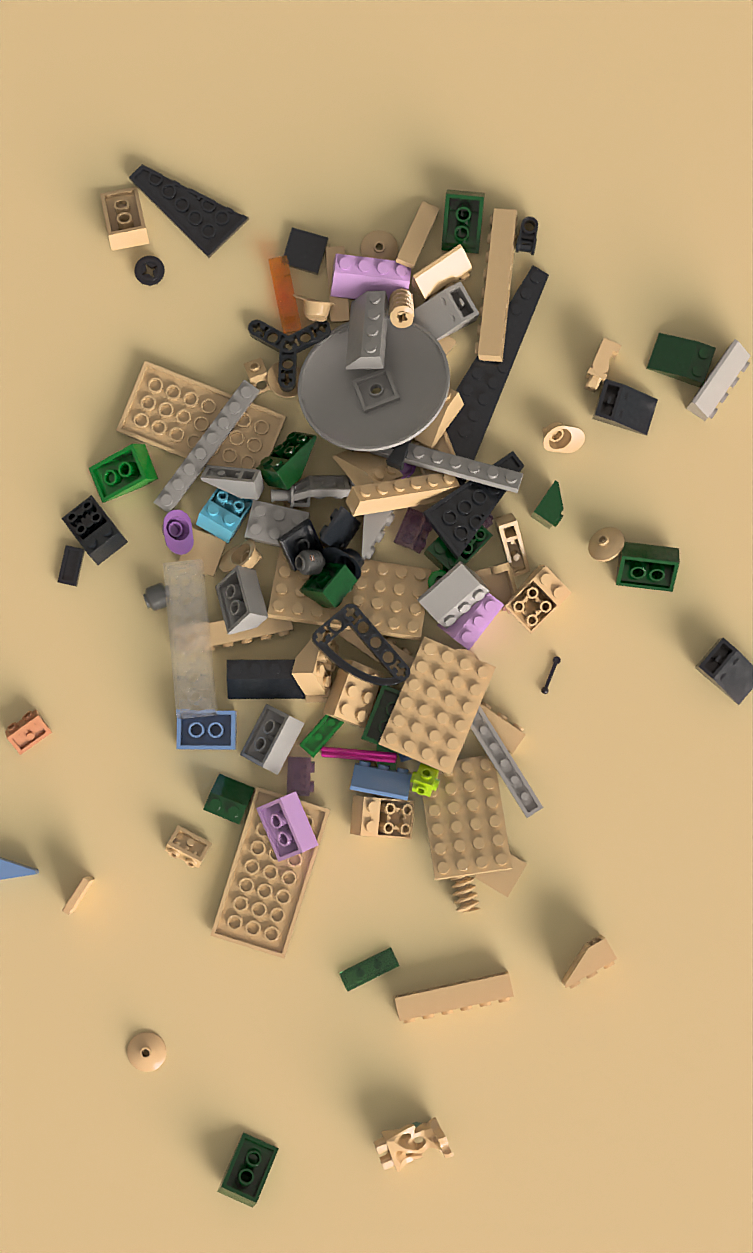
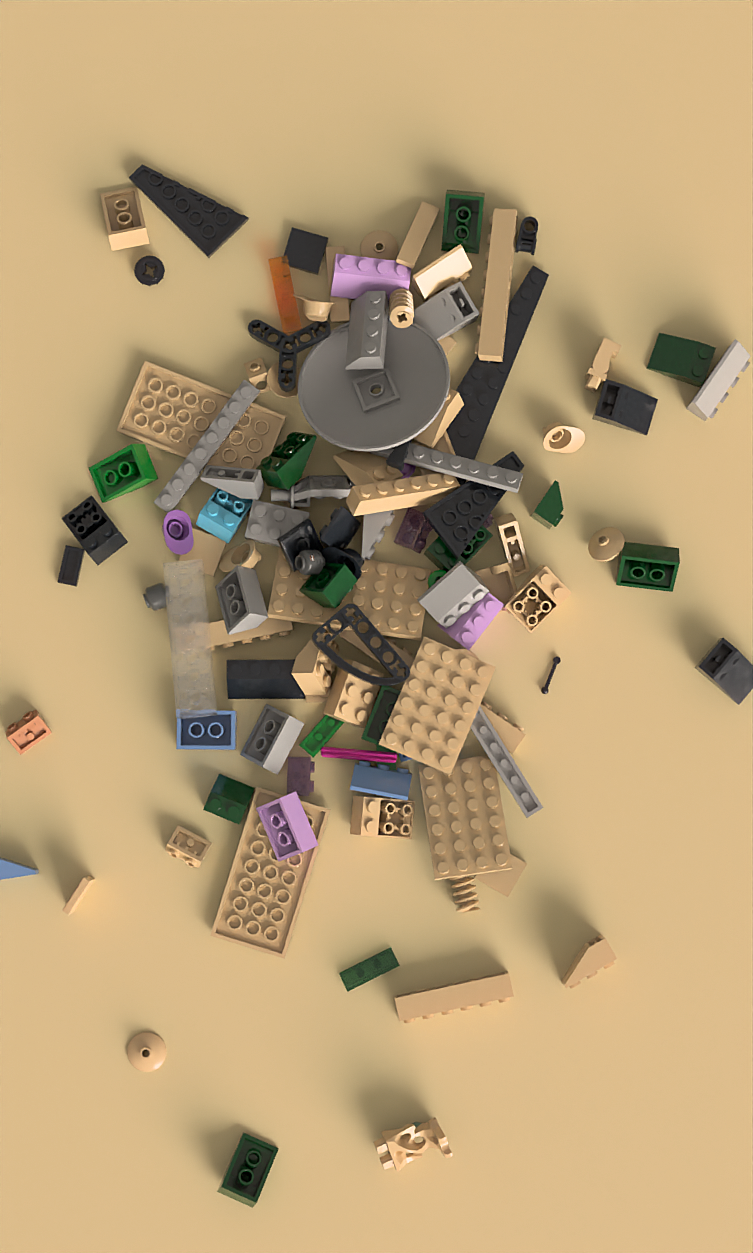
(425, 780): lime brick -> none

